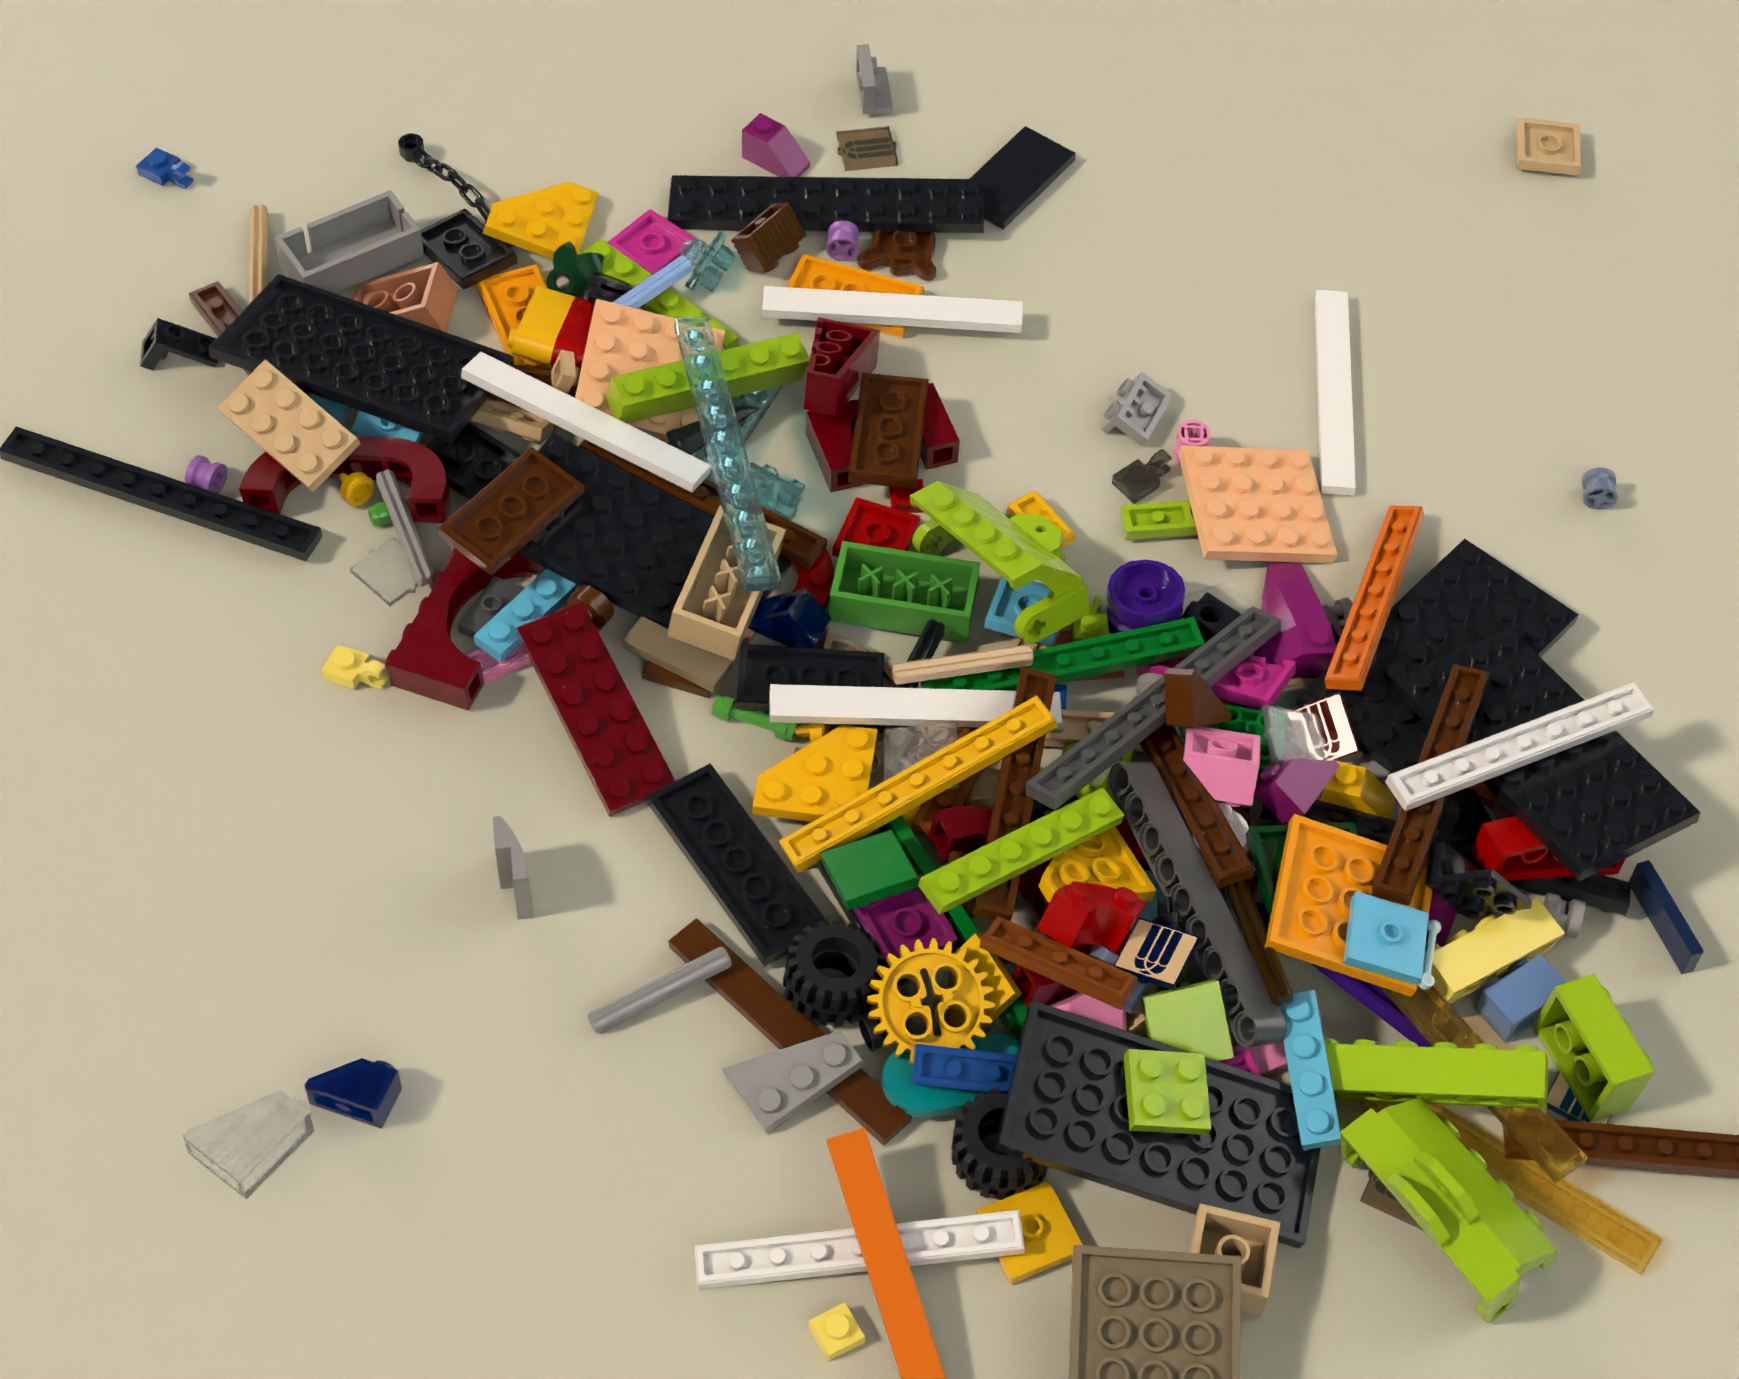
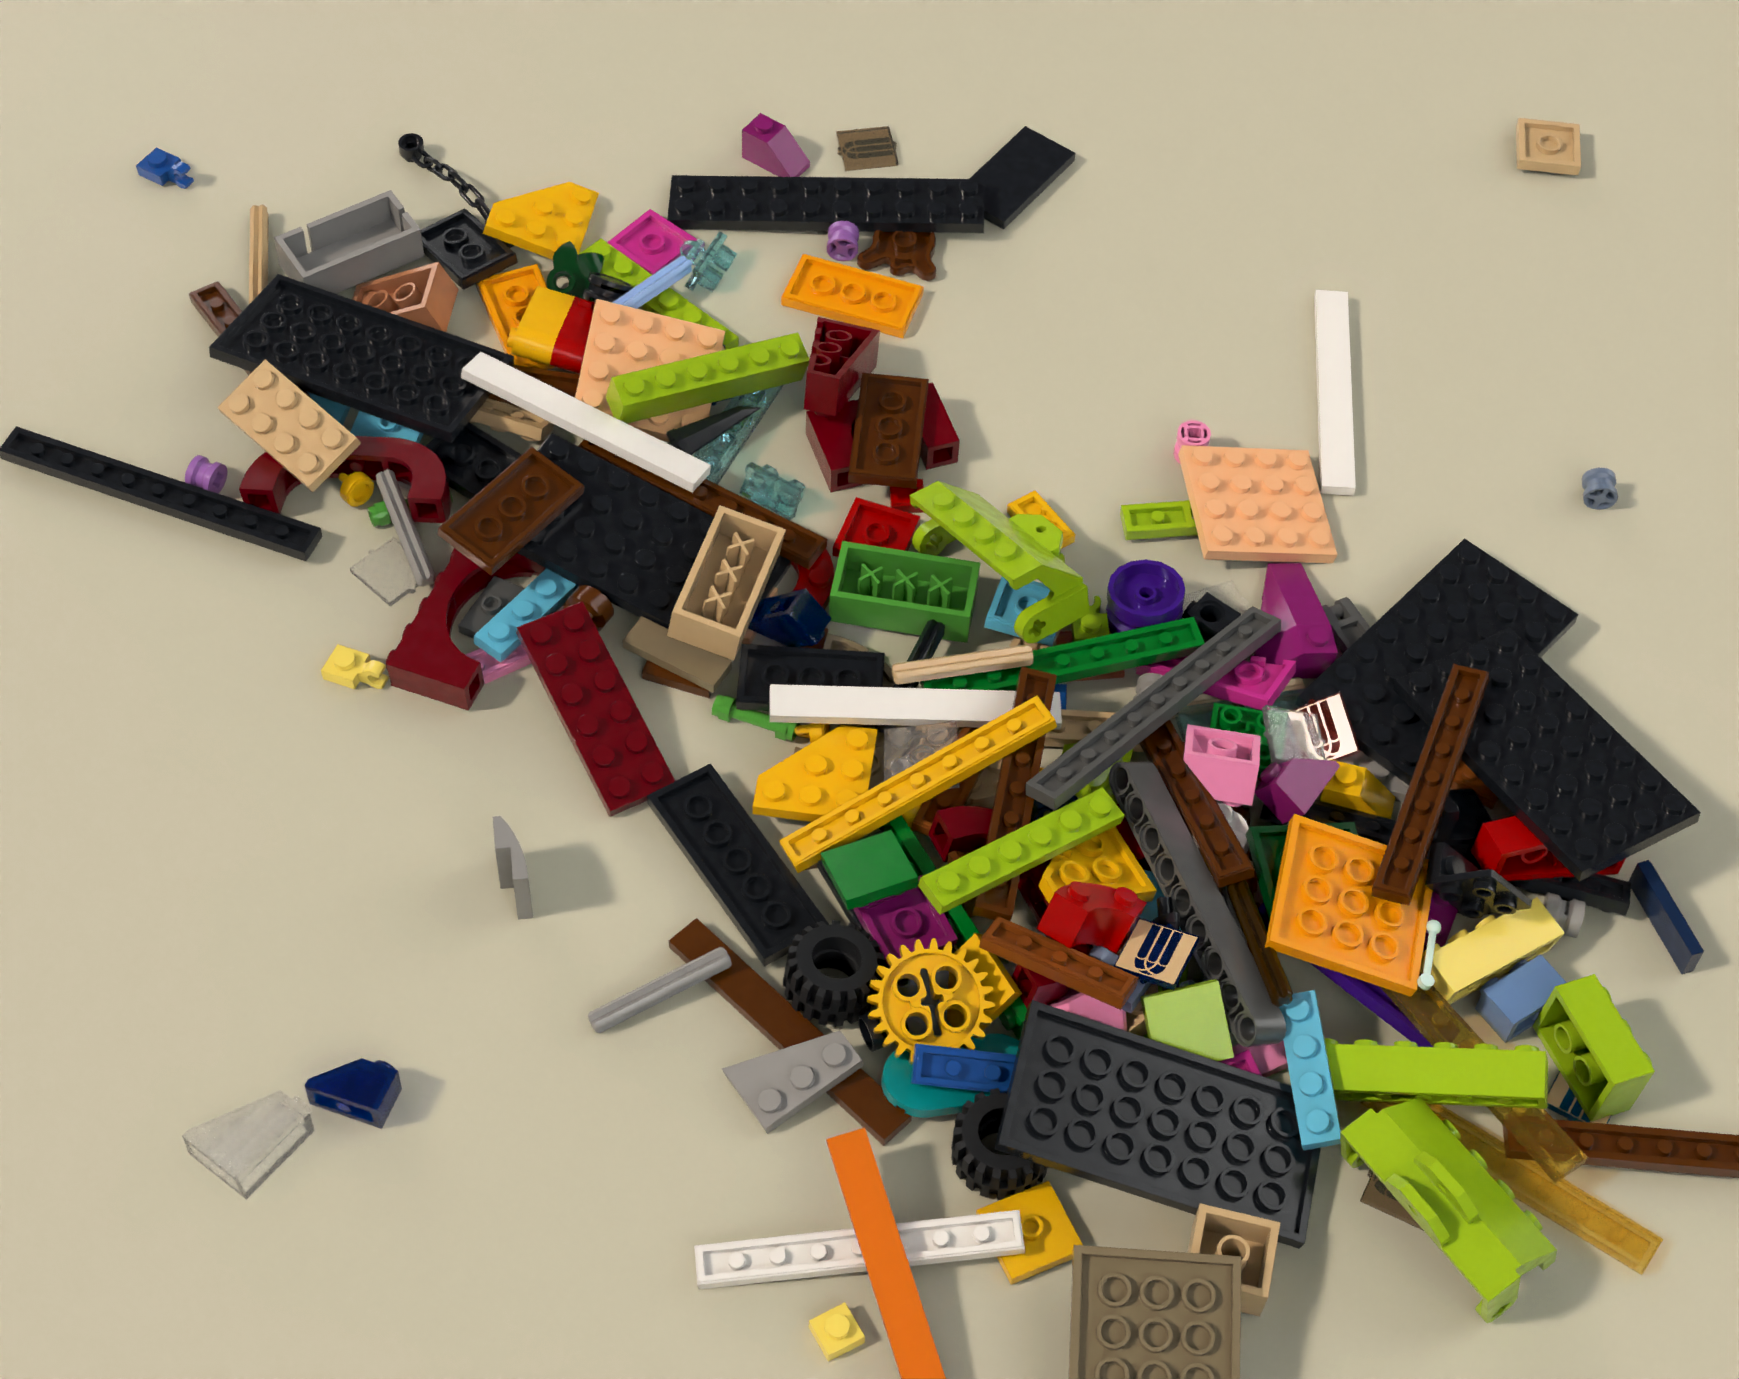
(173, 338): black bracket -> none
(564, 372): tan plate -> none
(727, 455): clear light blue plate -> none
(769, 238): reddish brown brick -> none
(872, 83): light grey bracket -> none
(892, 309): white tile -> none
(1137, 408): light grey bracket -> none
(1141, 480): clear smoke plate -> none
(1167, 1092): lime plate -> none
(1191, 700): reddish brown slope -> none
(1374, 598): orange tile -> none
(1386, 938): medium azure plate -> none
(1519, 746): white tile -> none

